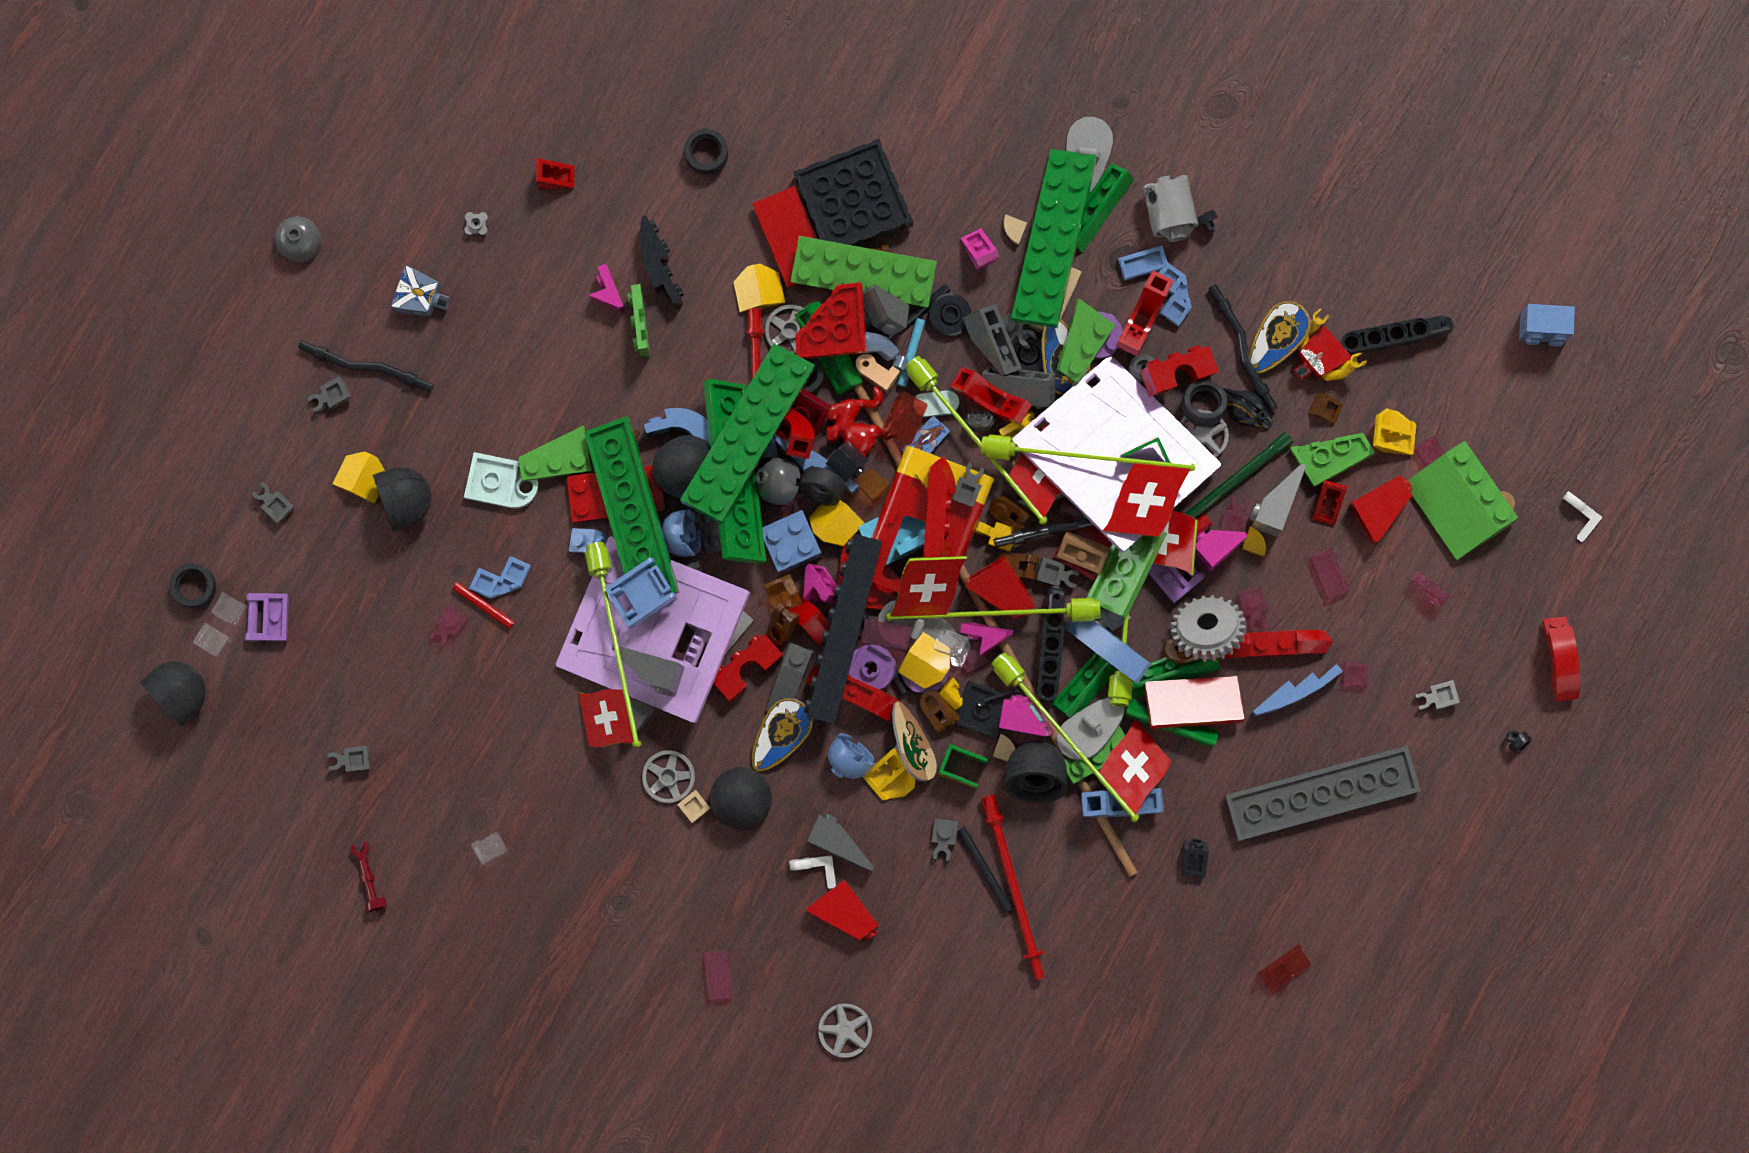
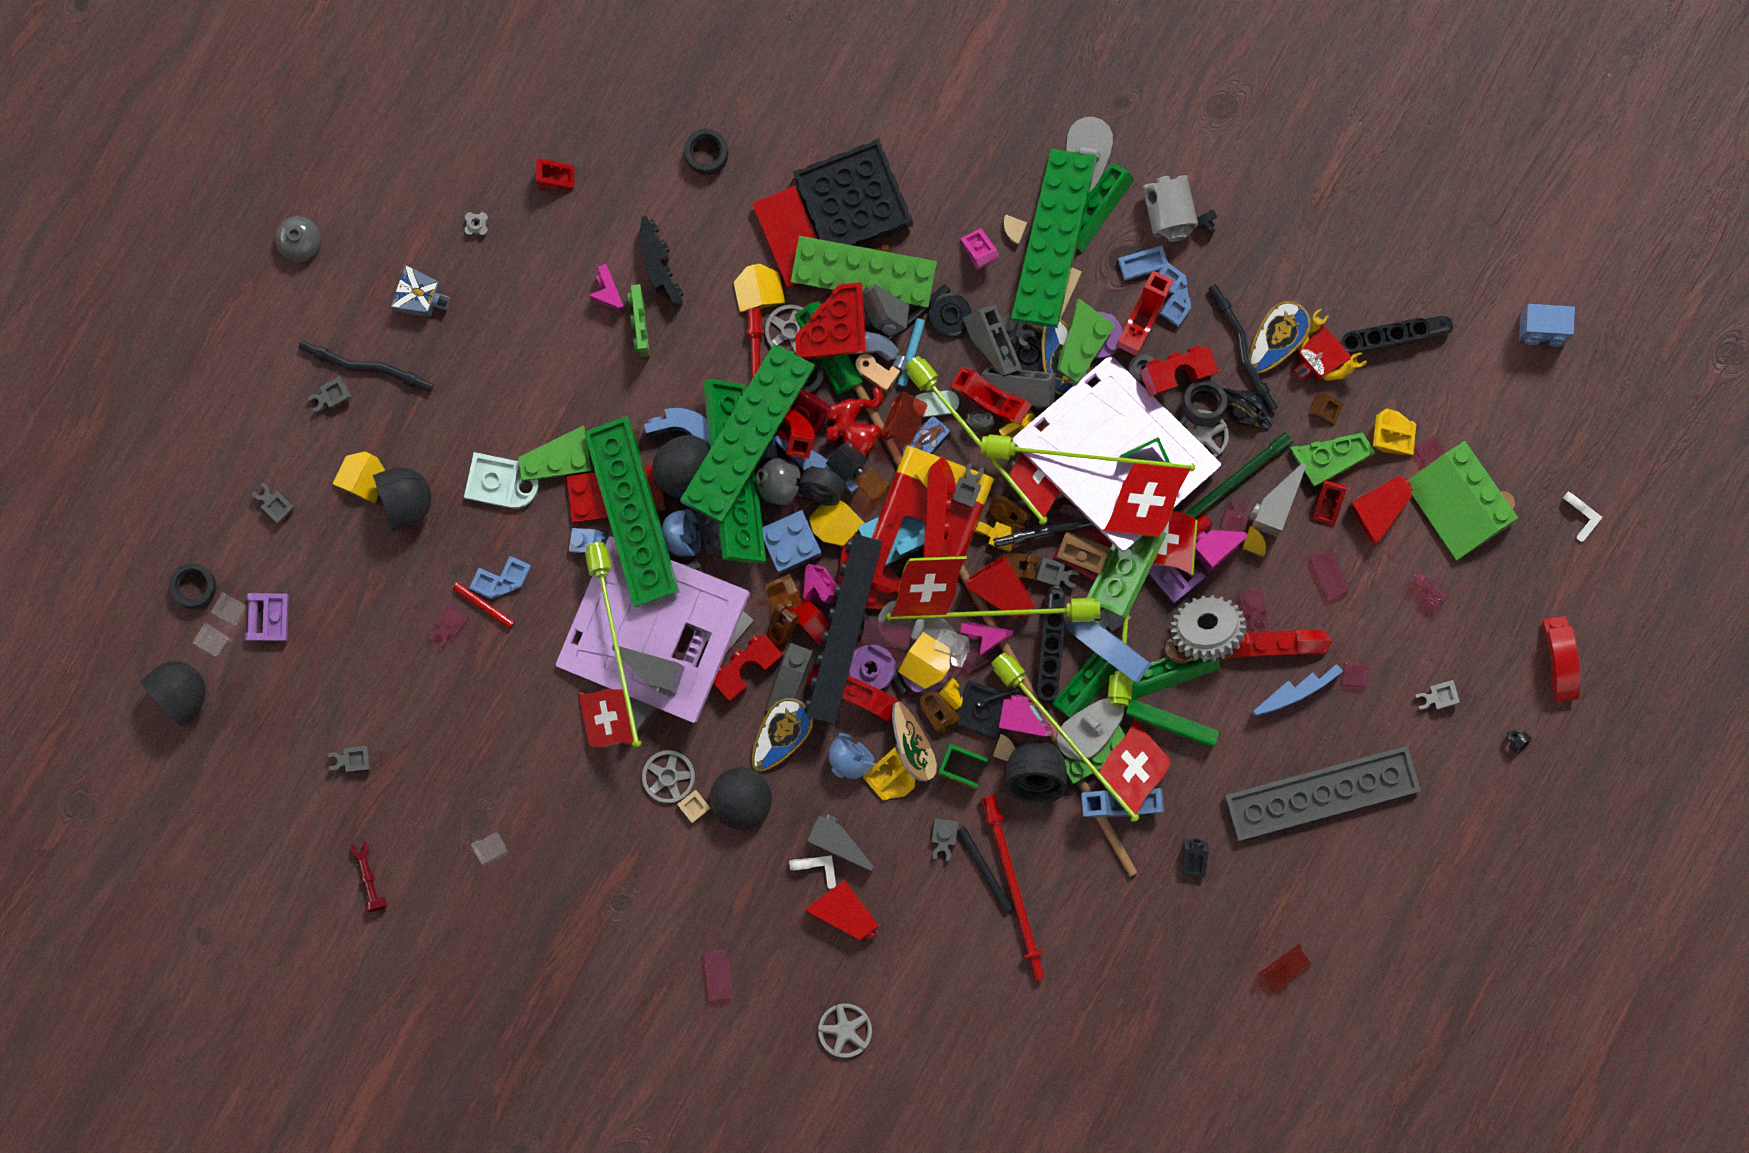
(644, 589): medium blue container -> none
(1194, 702): tile -> none

